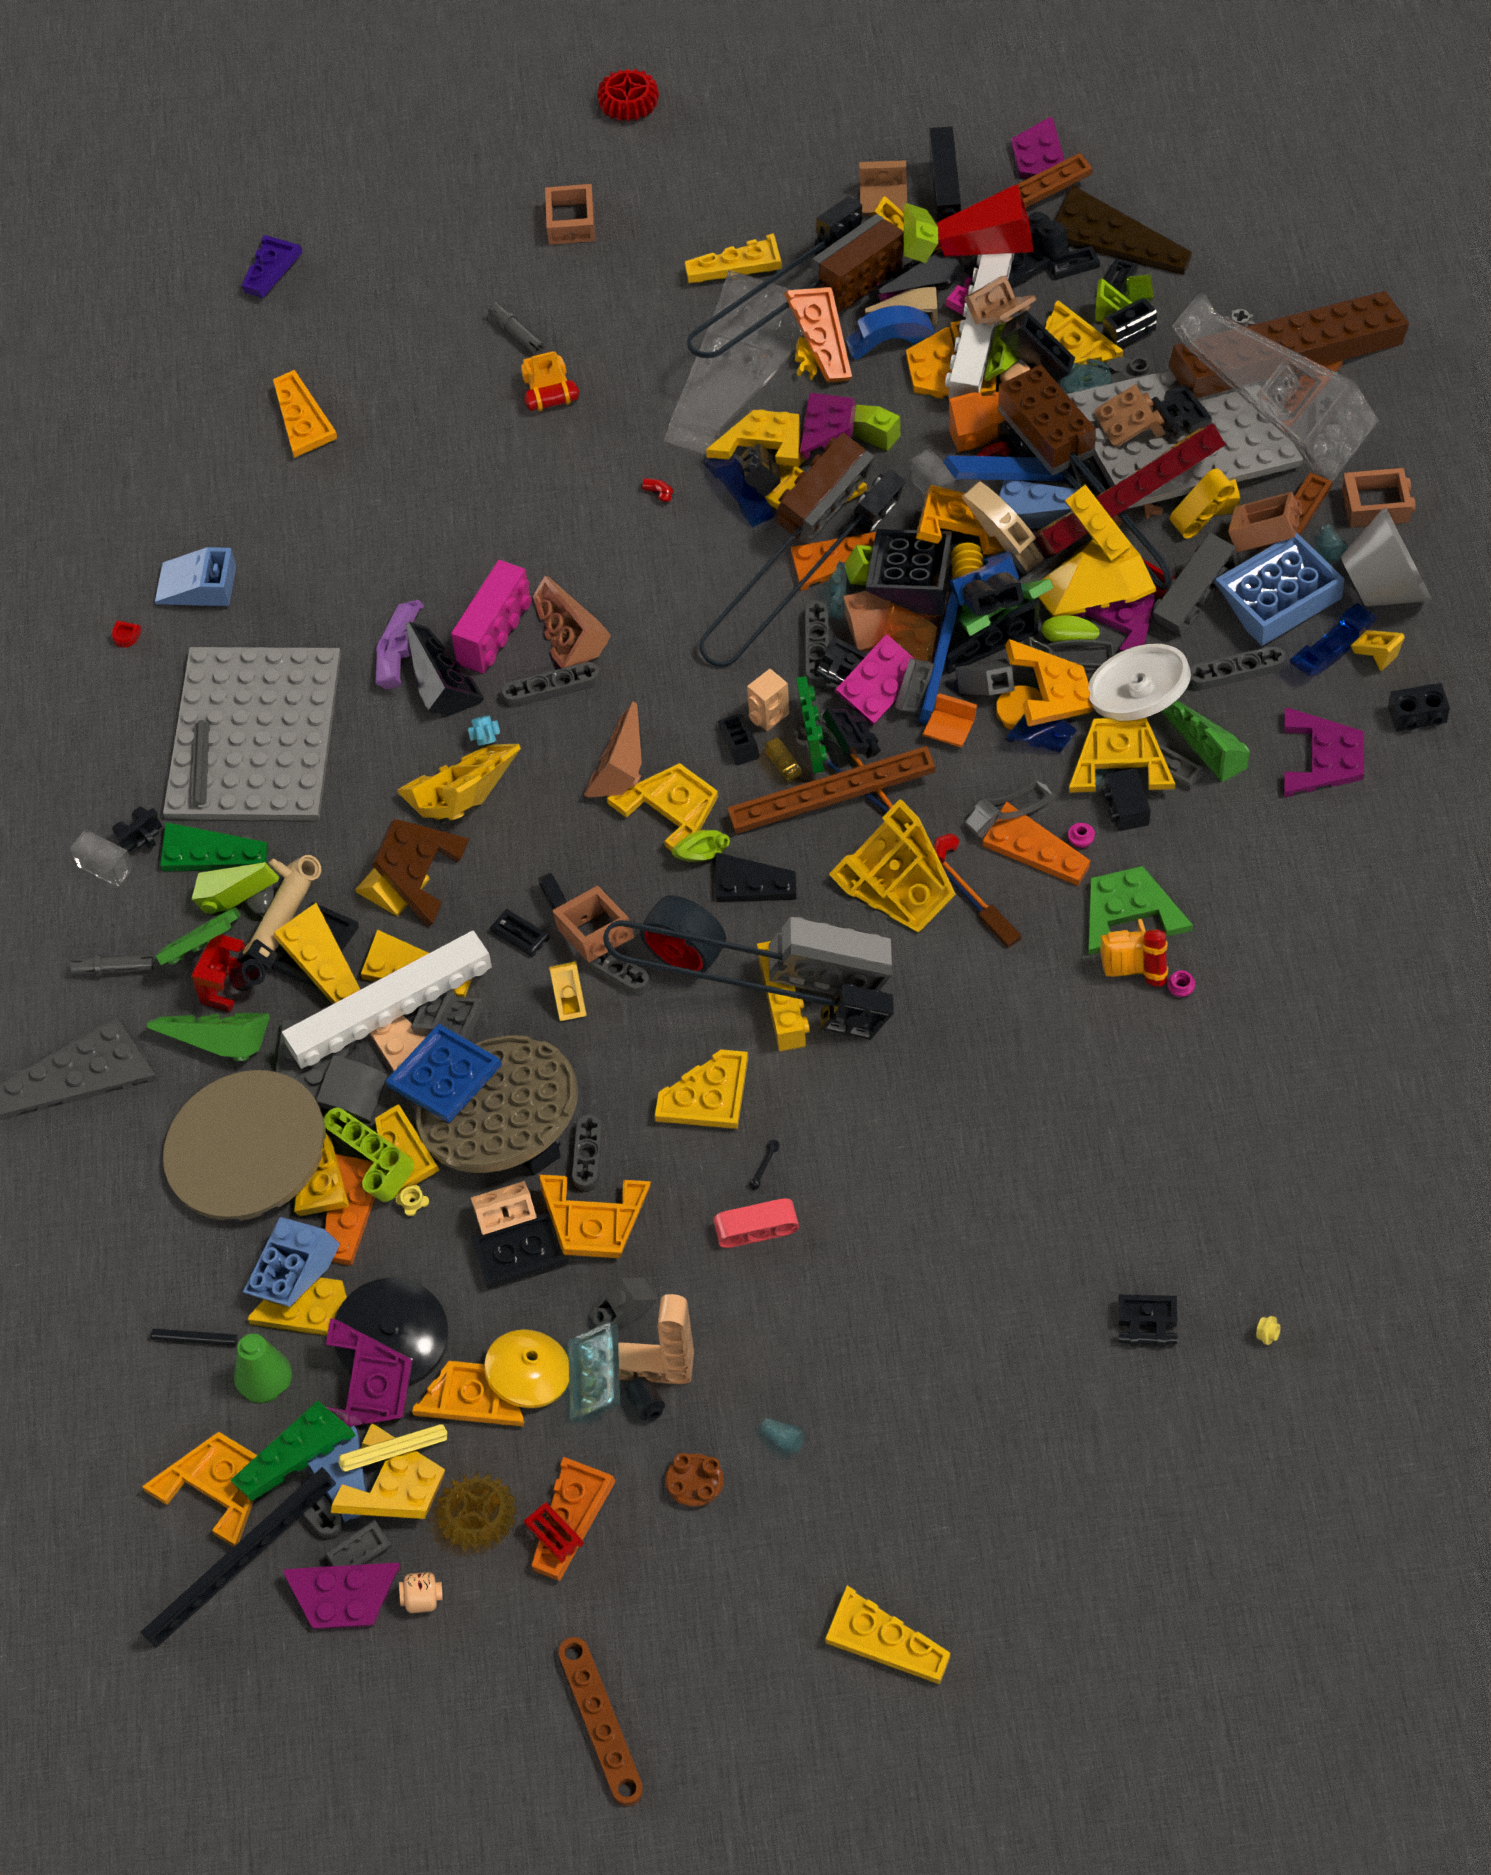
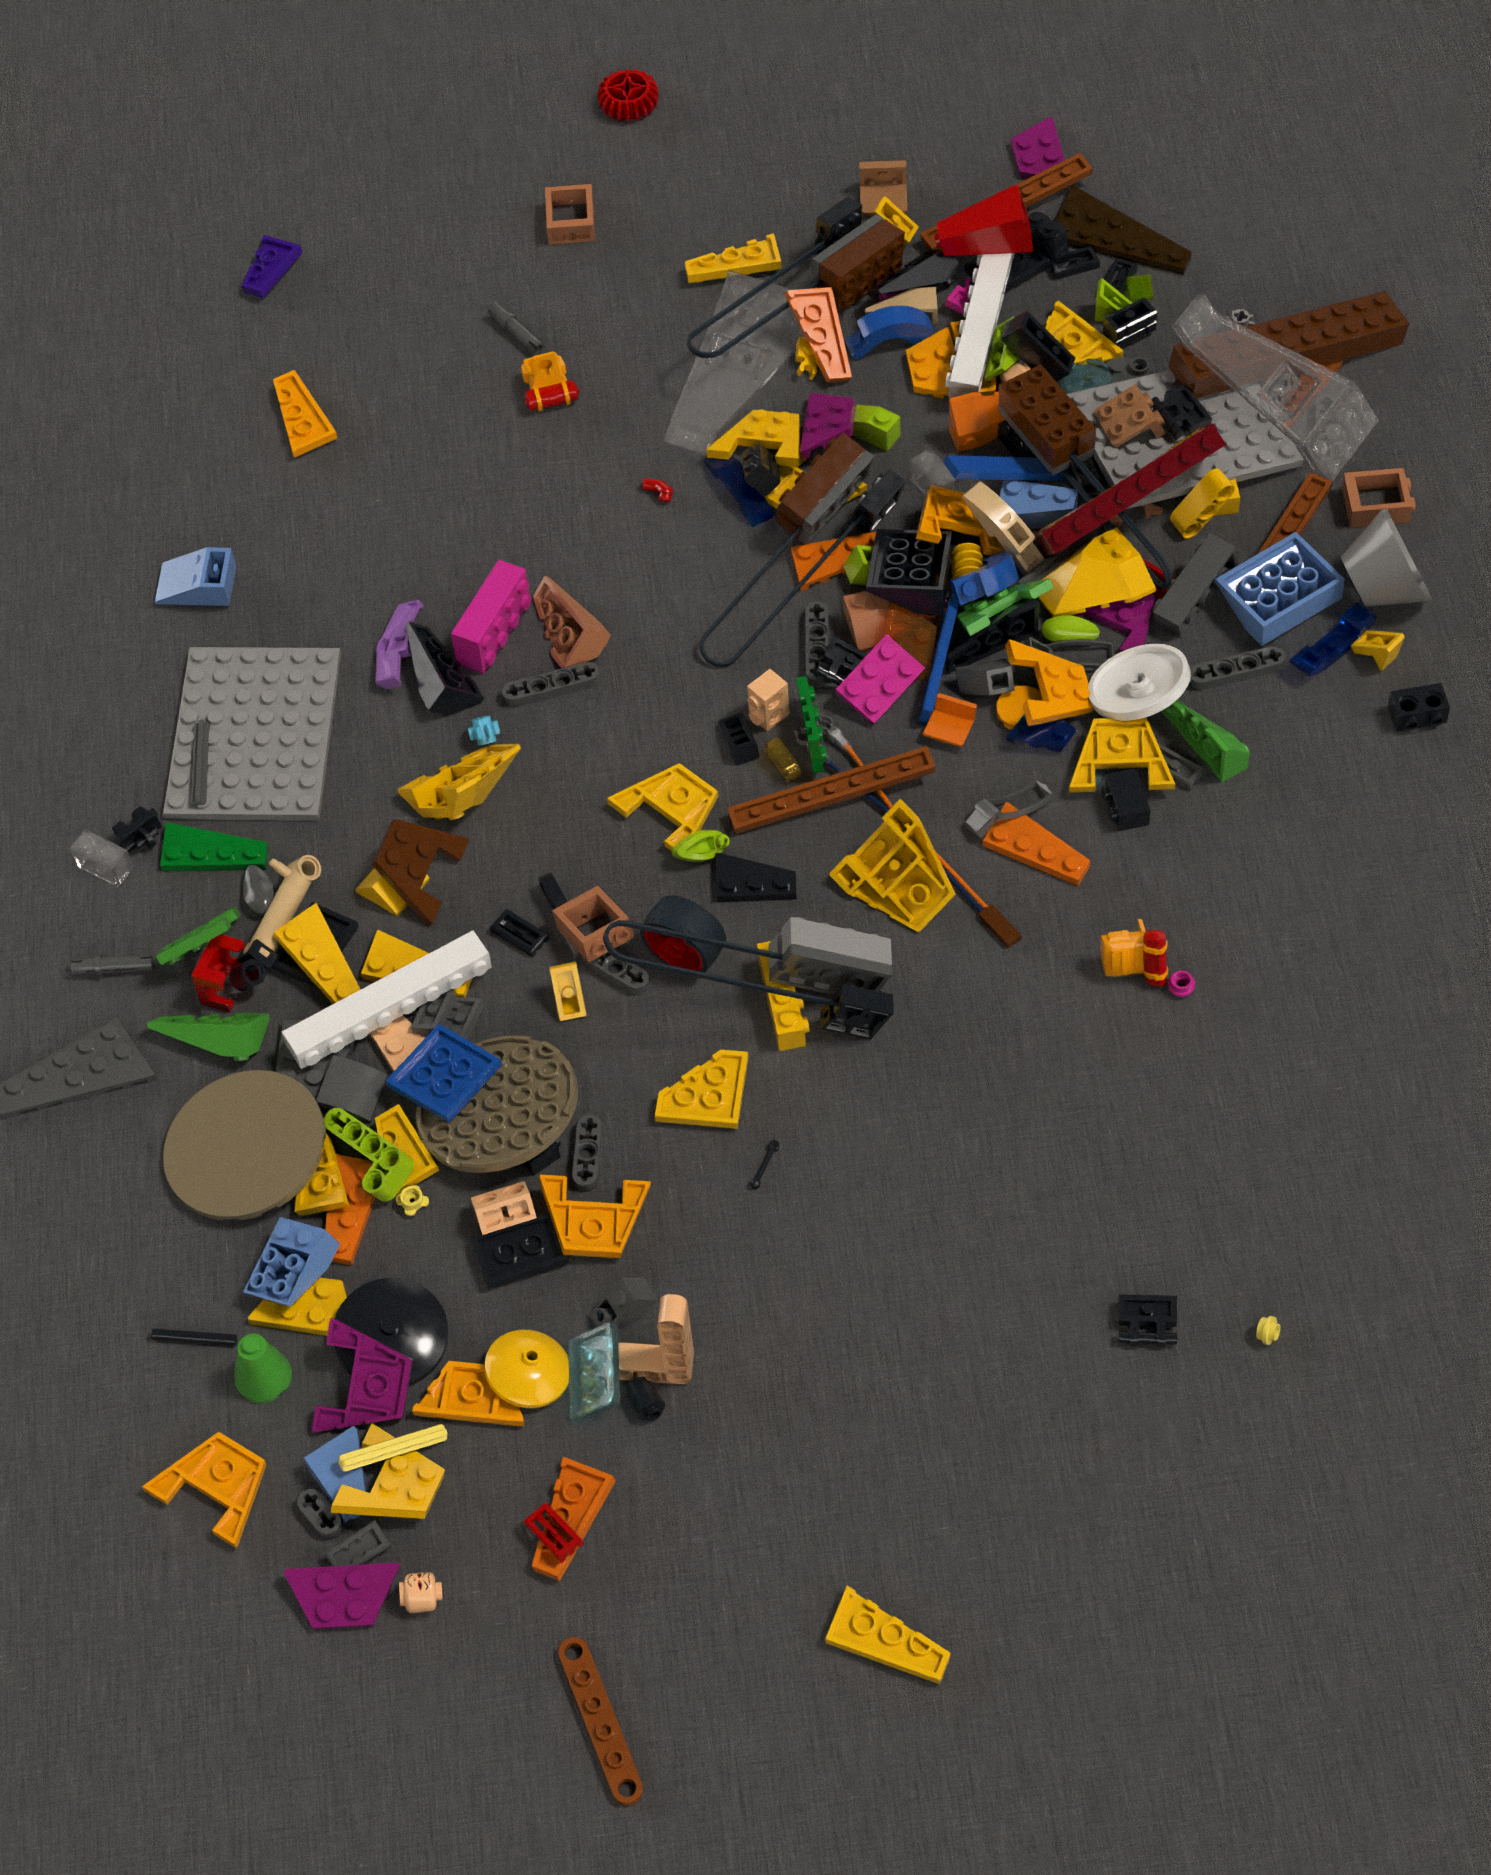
(125, 634): red tile -> none
(230, 886): lime slope -> none
(238, 1557): black tile -> none
(303, 1440): green wing -> none
(459, 1527): clear yellow gear -> none
(620, 760): nougat wedge -> none
(694, 1479): dark orange dish -> none
(756, 1223): coral beam -> none
(784, 1435): clear light blue cone -> none
(838, 590): clear light blue slope -> none
(851, 731): black plate -> none
(914, 685): dark grey plate -> none
(919, 233): lime slope -> none
(944, 172): black slope -> none
(945, 843): red arm -> none
(989, 595): black brick -> none
(992, 449): red arm -> none
(996, 302): medium nougat bracket -> none
(1081, 841): dark pink plate -> none
(1098, 523): yellow plate -> none
(1129, 897): bright green wing -> none
(1265, 521): nougat window -> none
(1332, 543): clear light blue cone -> none
(1335, 753): magenta wing -> none

